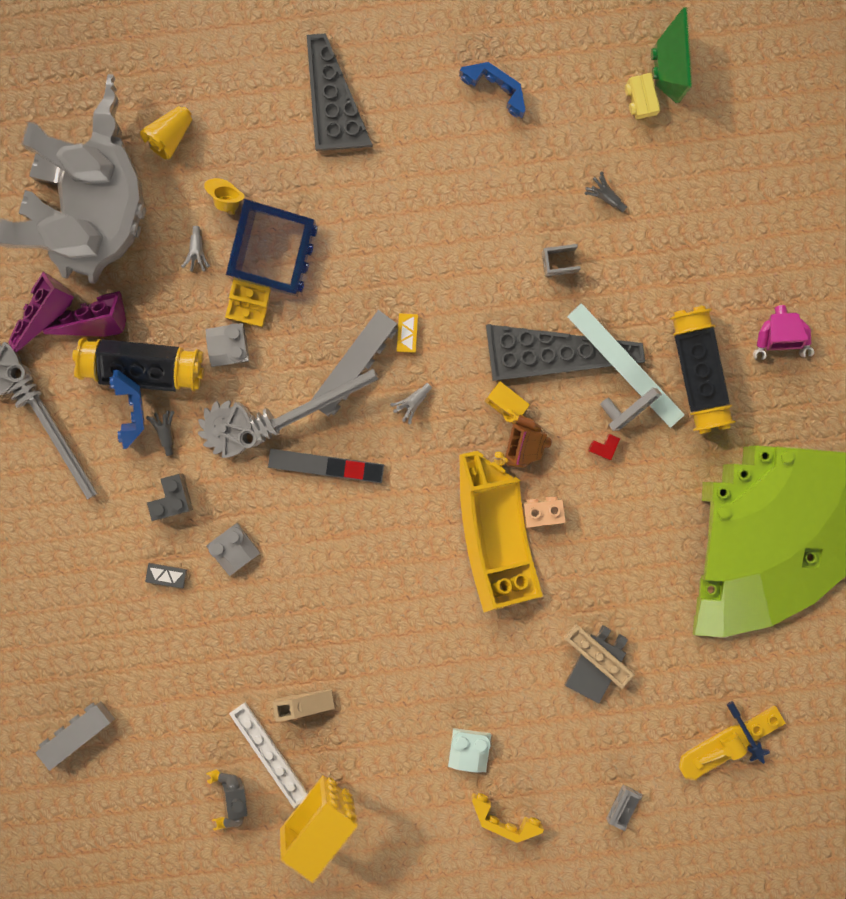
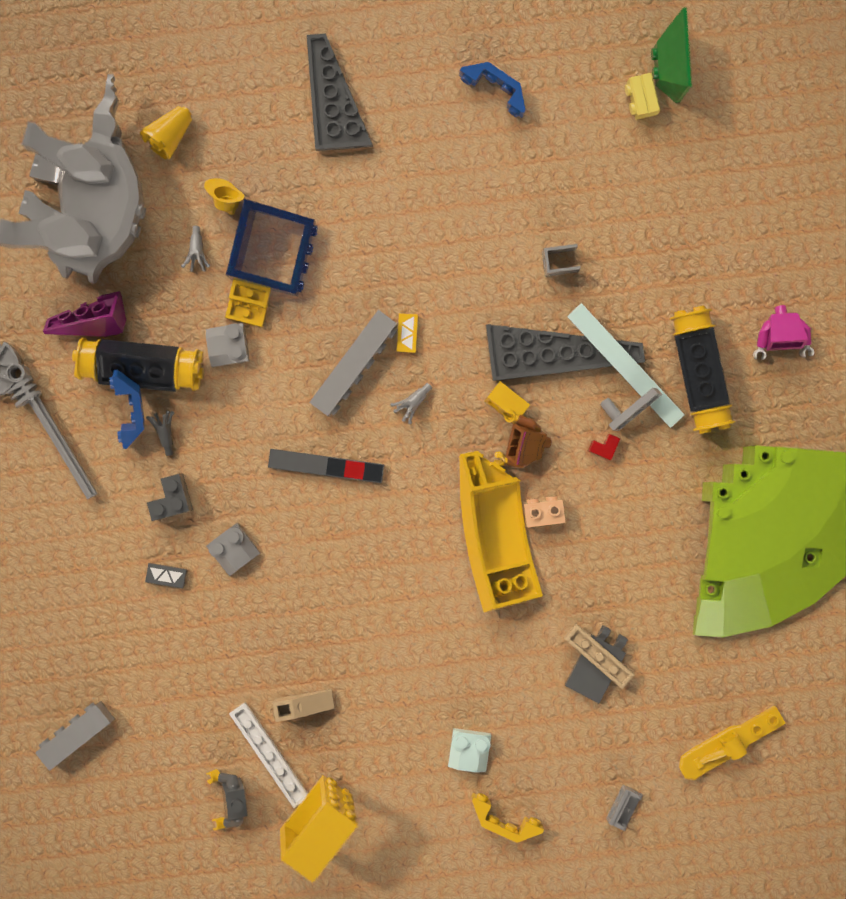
(46, 306): magenta wedge -> none
(228, 426): light grey piece -> none
(606, 193): dark grey piece -> none
(756, 750): dark blue piece -> none

